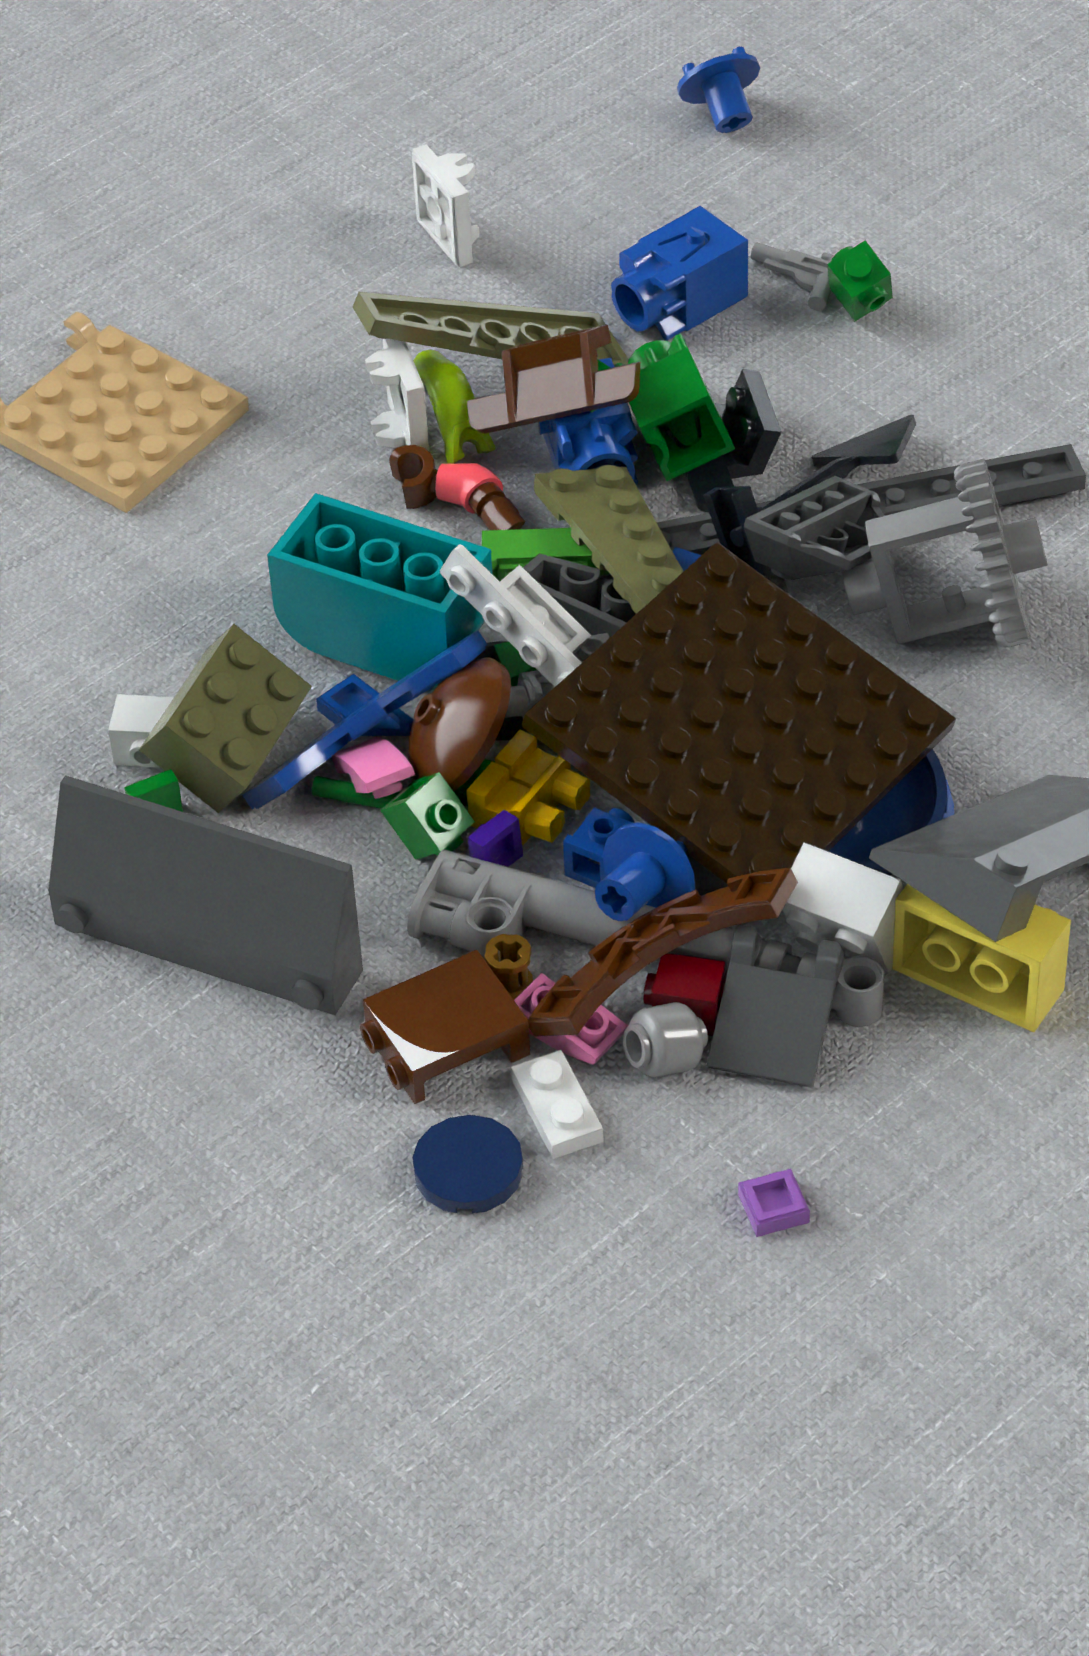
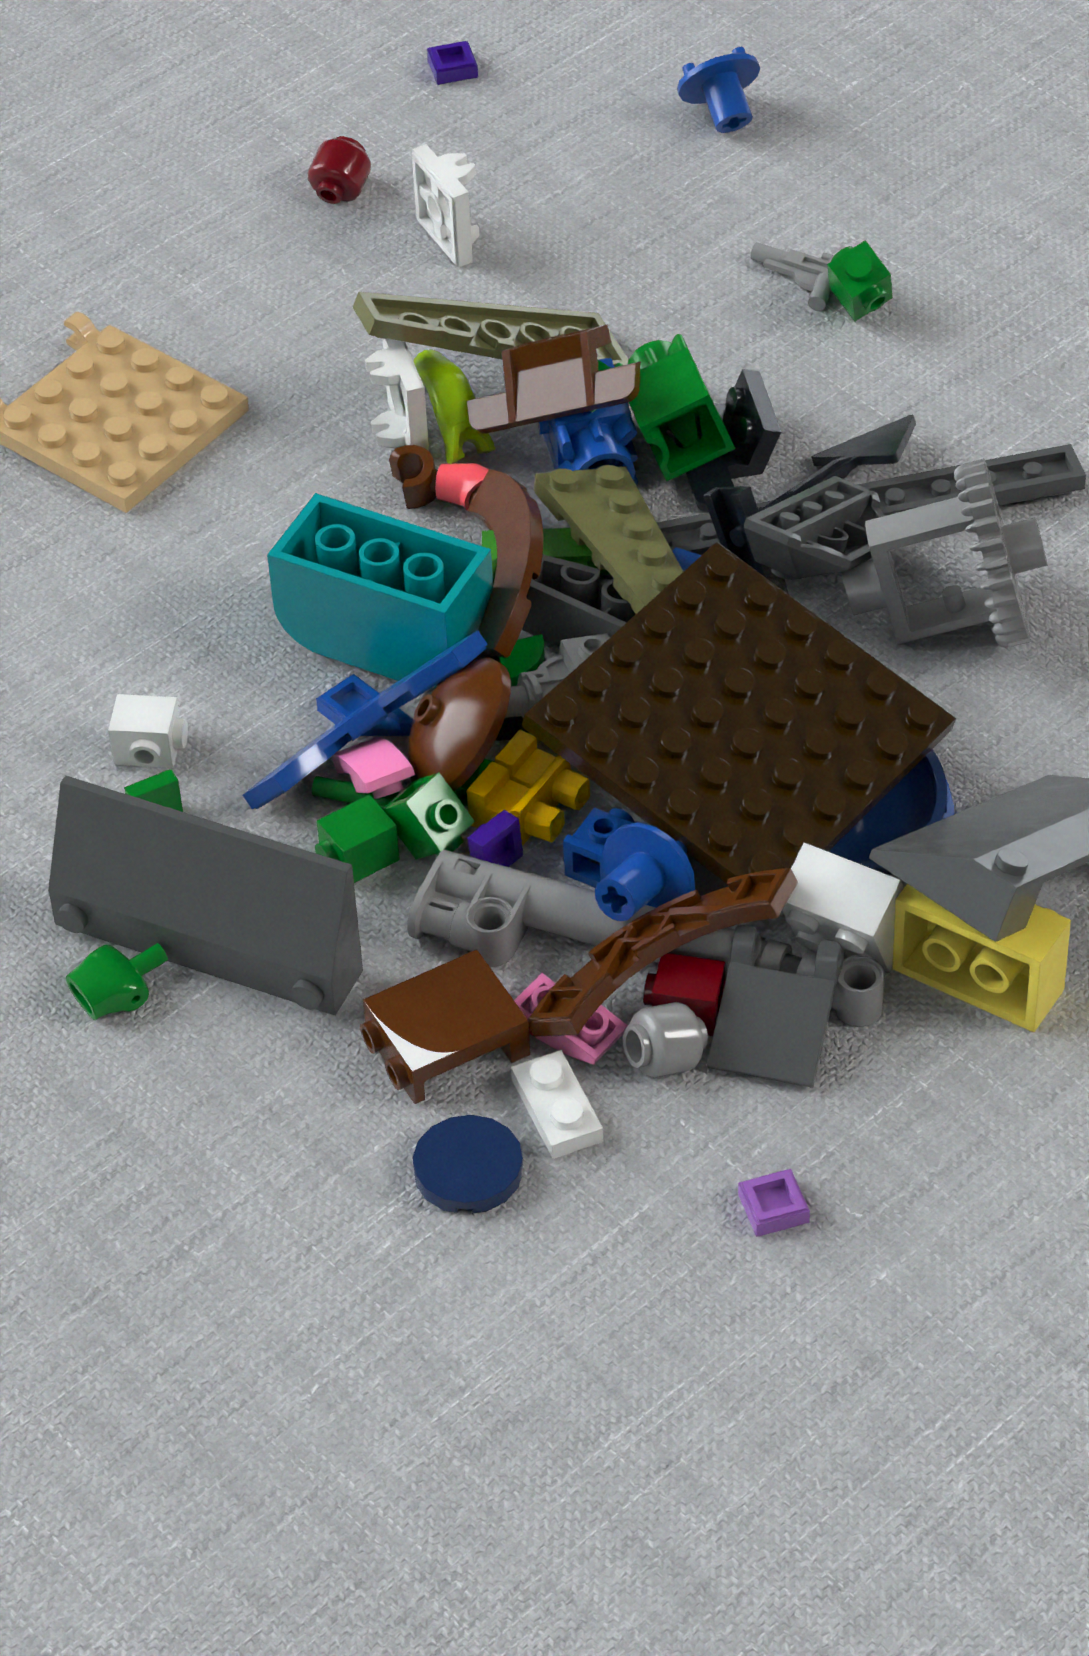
(111, 982): none -> green piece
(226, 718): olive brick -> none
(339, 170): none -> dark red head
(359, 836): none -> green brick
(452, 62): none -> dark purple tile
(514, 960): pearl gold bush -> none
(519, 557): none -> reddish brown tile
(520, 612): white bracket -> none
(681, 274): blue piece -> none

